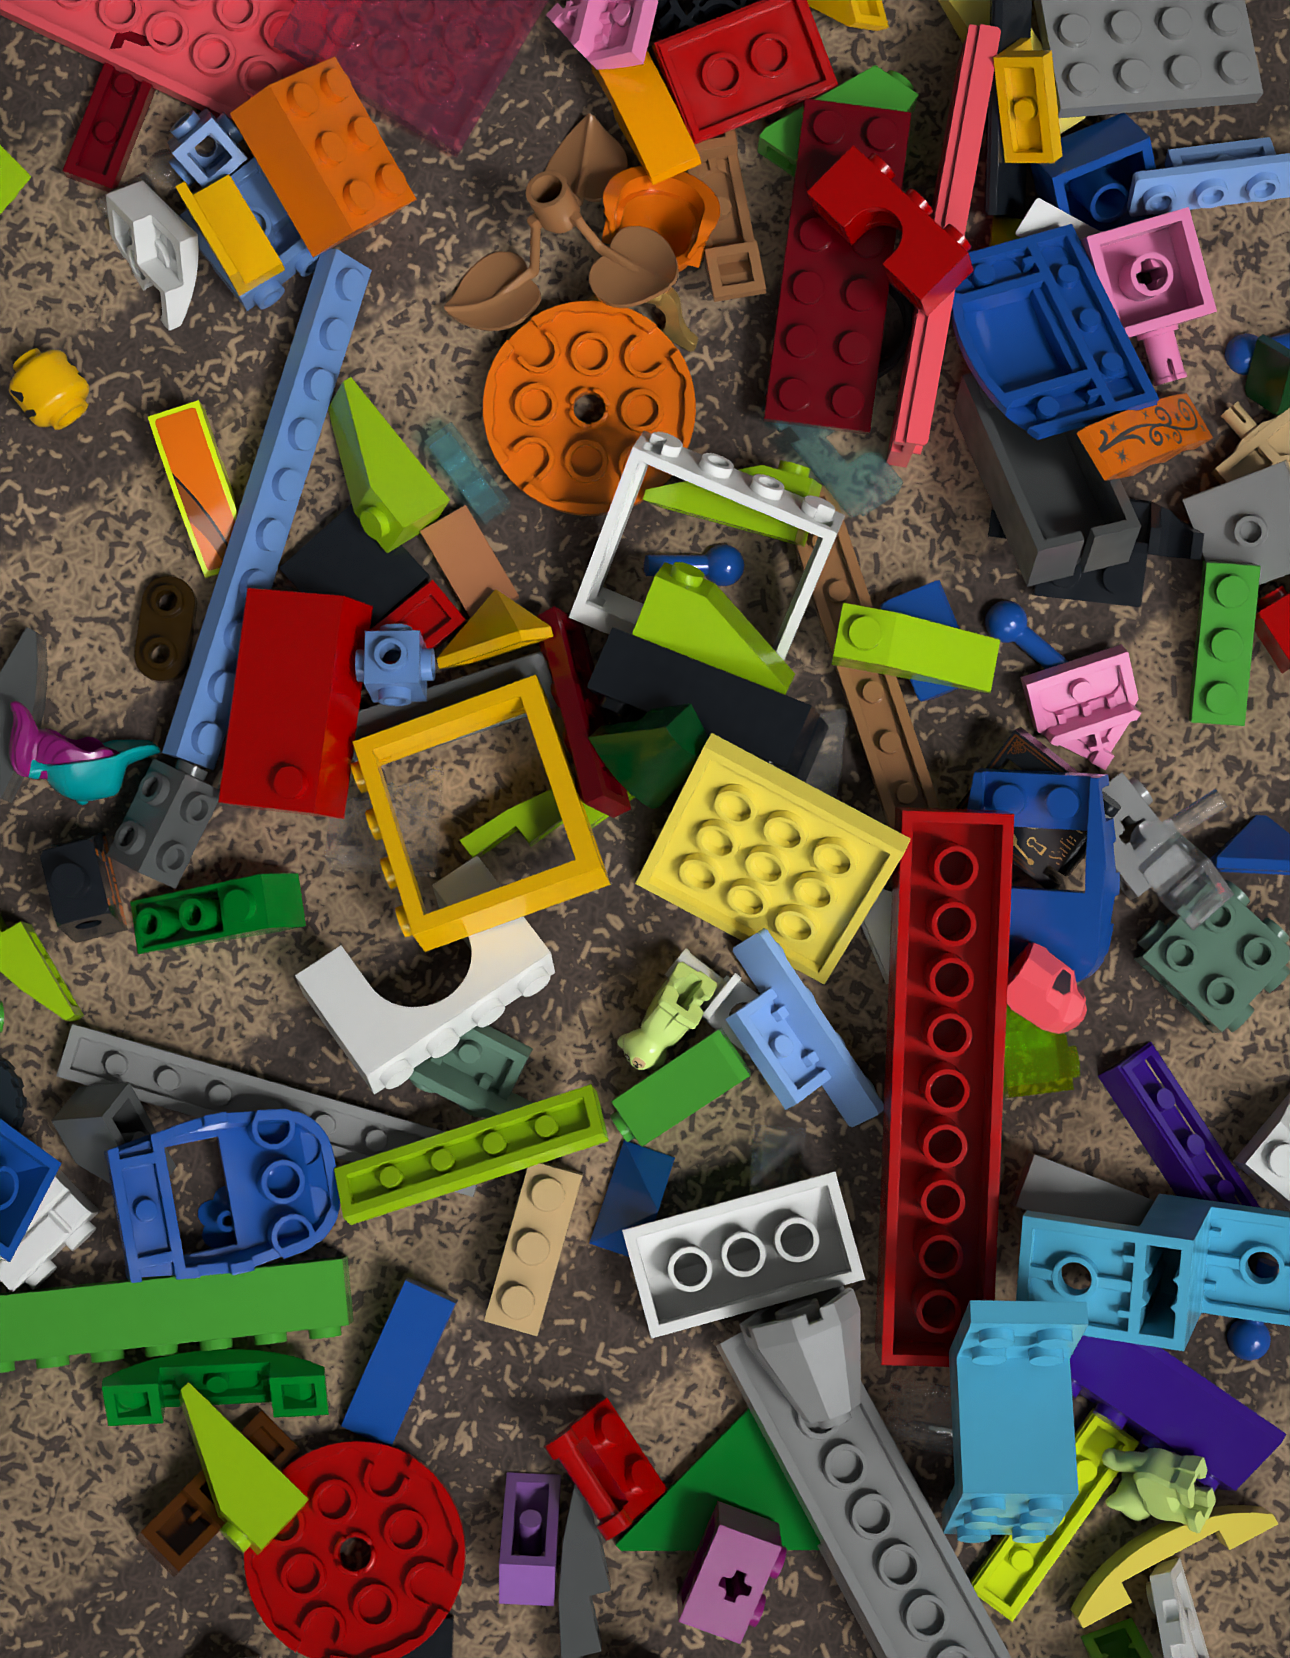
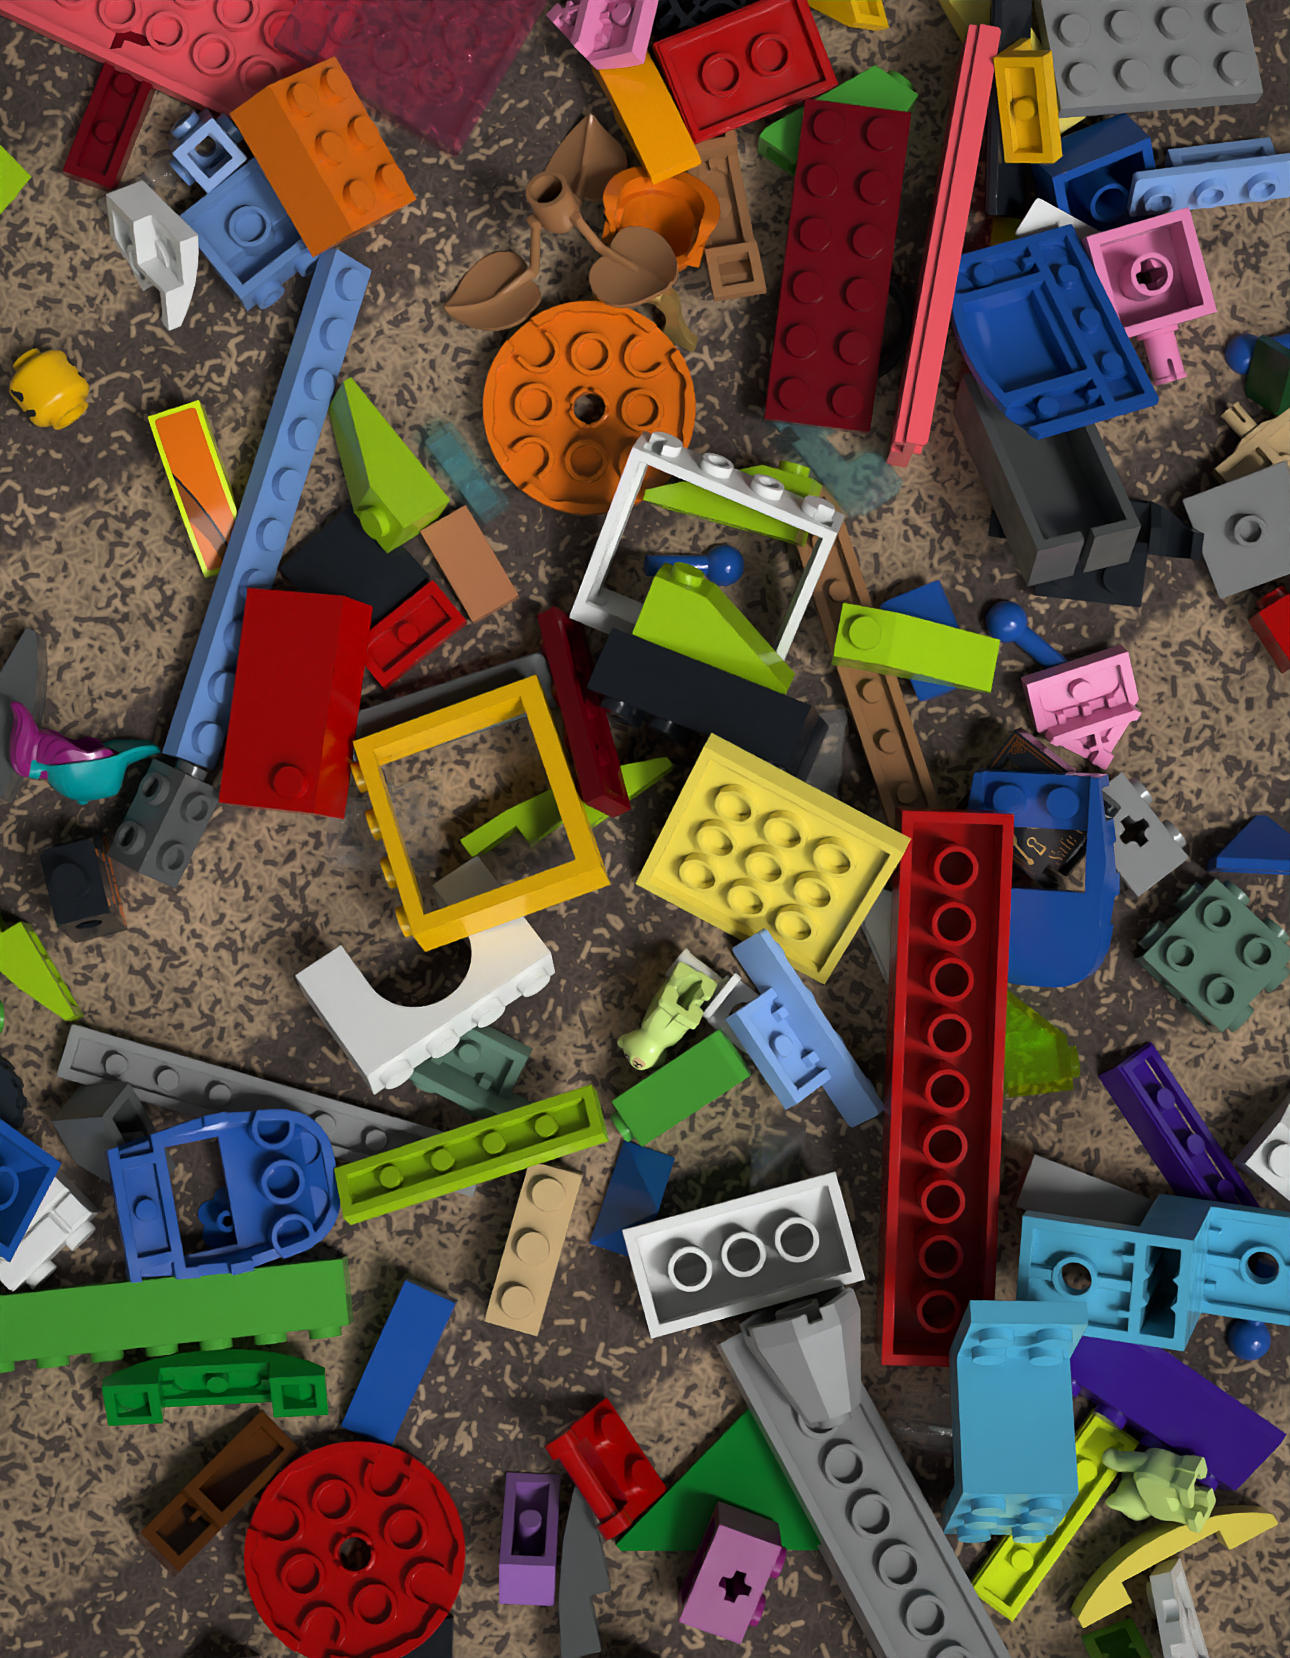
(165, 628): dark brown plate -> none
(219, 912): green slope -> none
(232, 233): yellow panel -> none
(243, 1483): lime slope -> none
(396, 682): medium blue brick -> none
(492, 631): yellow slope -> none
(652, 753): dark green slope -> none
(861, 196): red arch -> none
(1045, 991): coral rock -> none
(1144, 437): orange slope -> none
(1152, 833): clear bar -> none
(1185, 880): clear panel -> none
(1224, 643): bright green plate -> none

